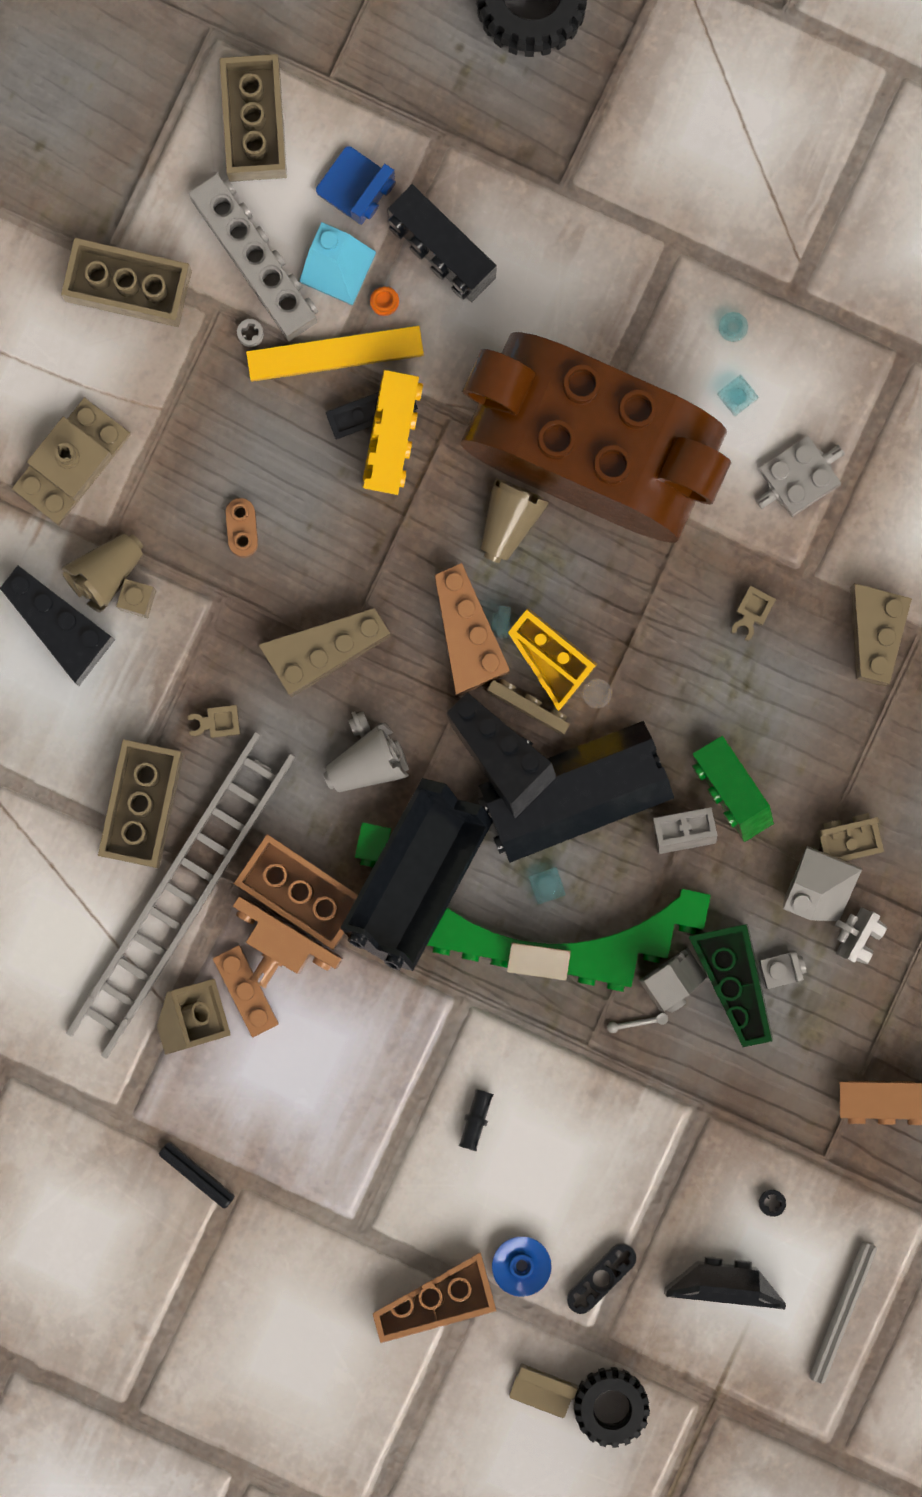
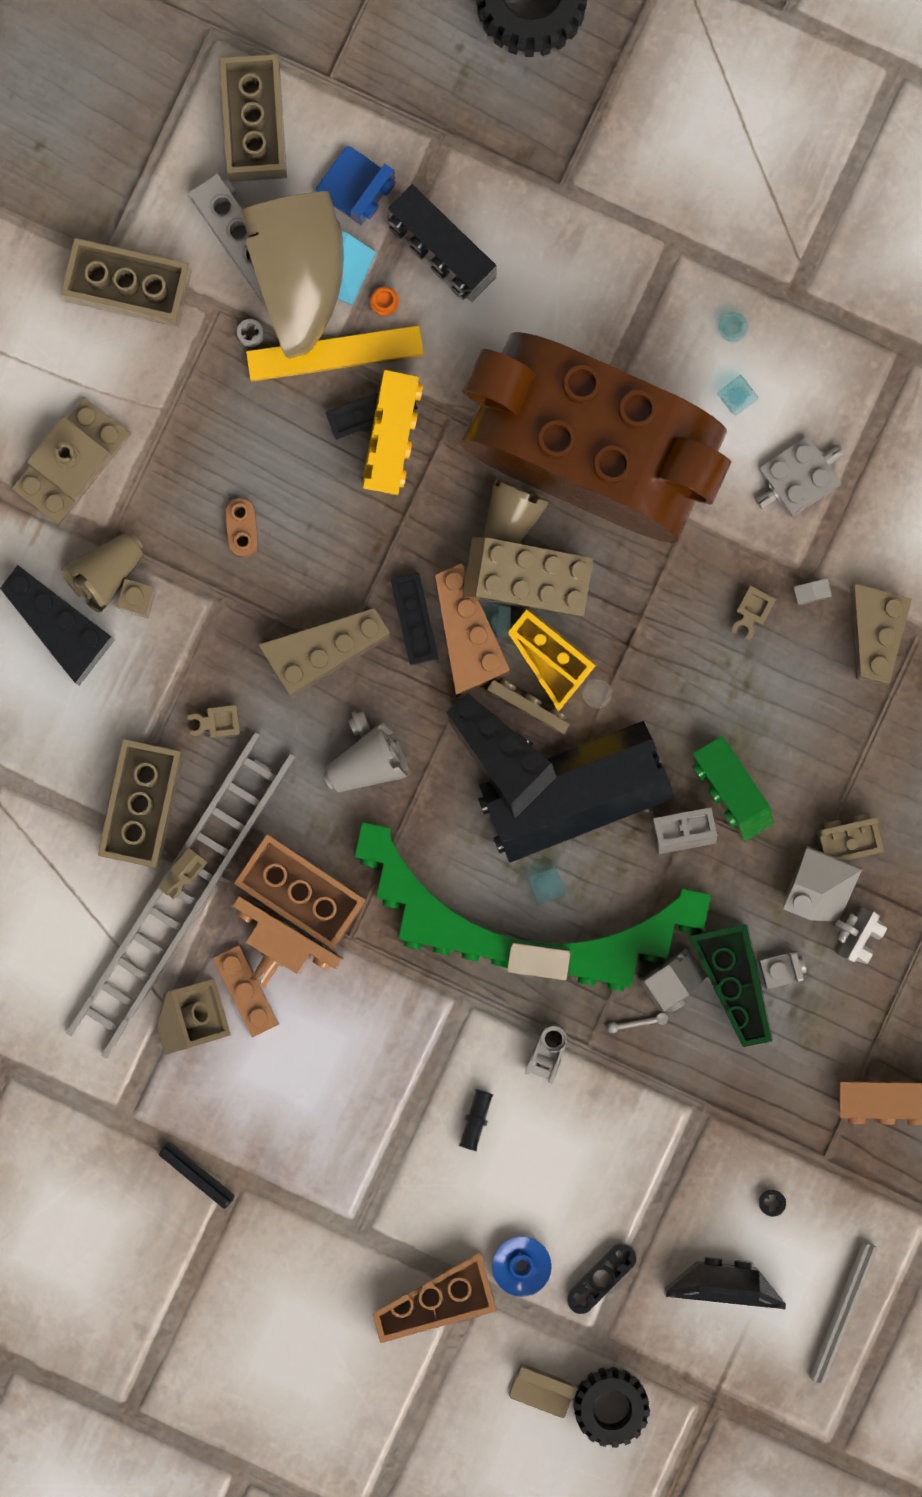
(184, 871): none -> dark tan plate
(297, 264): none -> dark tan panel
(414, 619): none -> black plate
(416, 875): black panel -> none
(528, 577): none -> dark tan brick
(547, 1055): none -> light grey piece
(812, 592): none -> light grey piece

